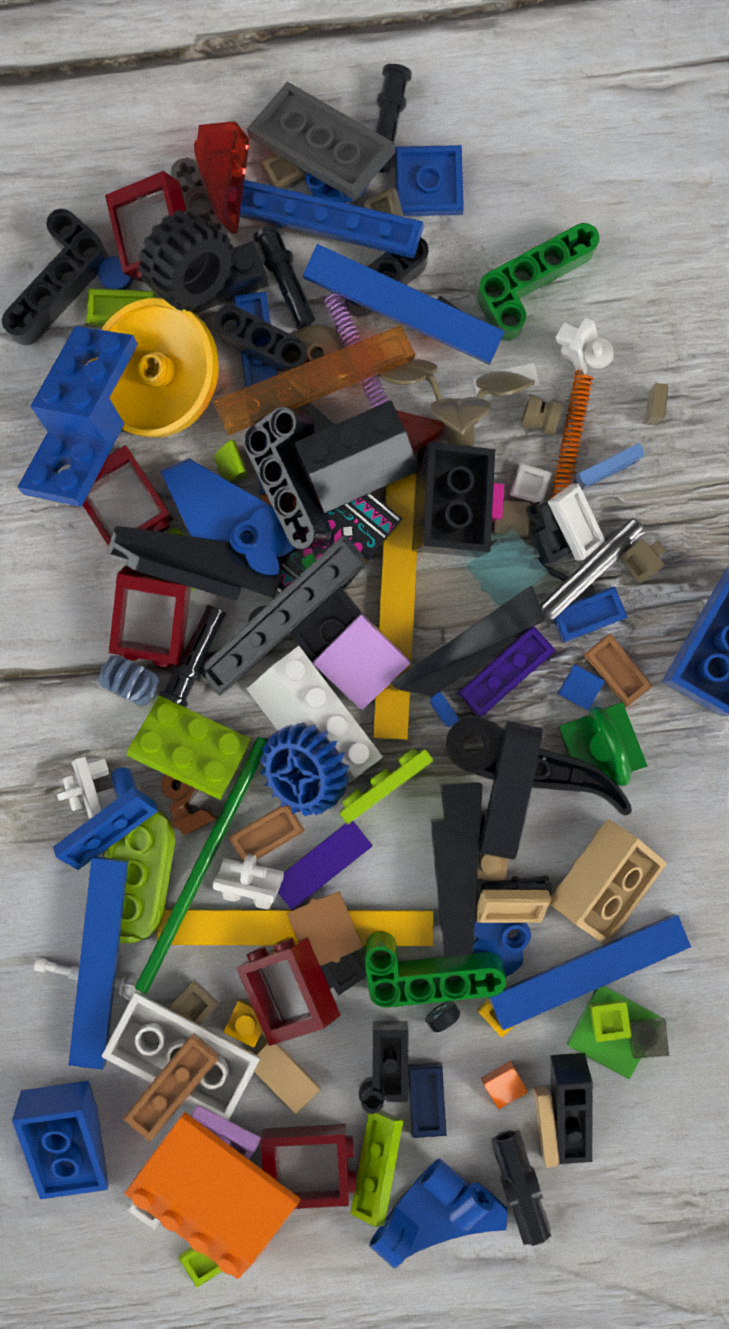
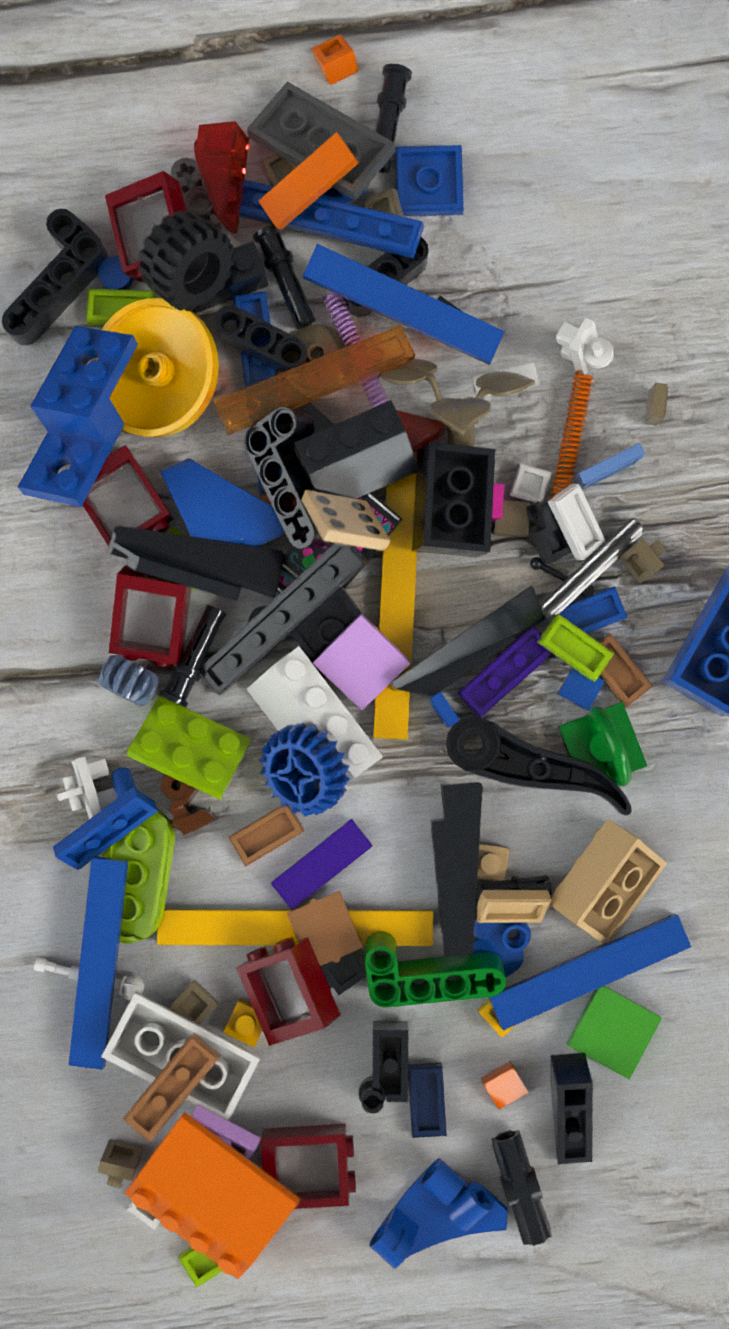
(61, 1139): blue slope -> none
(119, 1162): none -> dark tan tile
(201, 867): green piece -> none
(230, 462): lime slope -> none
(248, 880): white hips -> none
(267, 541): blue plate -> none
(285, 1077): tan tile -> none
(308, 181): none -> orange tile
(335, 59): none -> orange slope
(345, 520): none -> tan tile
(376, 1168): lime plate -> none
(384, 783): lime plate -> none
(443, 1016): black tile -> none
(507, 568): clear light blue piece -> none
(510, 791): black beam -> none
(540, 273): green beam -> none
(541, 415): dark tan wheel -> none
(546, 1126): tan tile -> none
(575, 648): none -> lime tile
(610, 1020): lime plate -> none
(649, 1038): clear smoke plate -> none

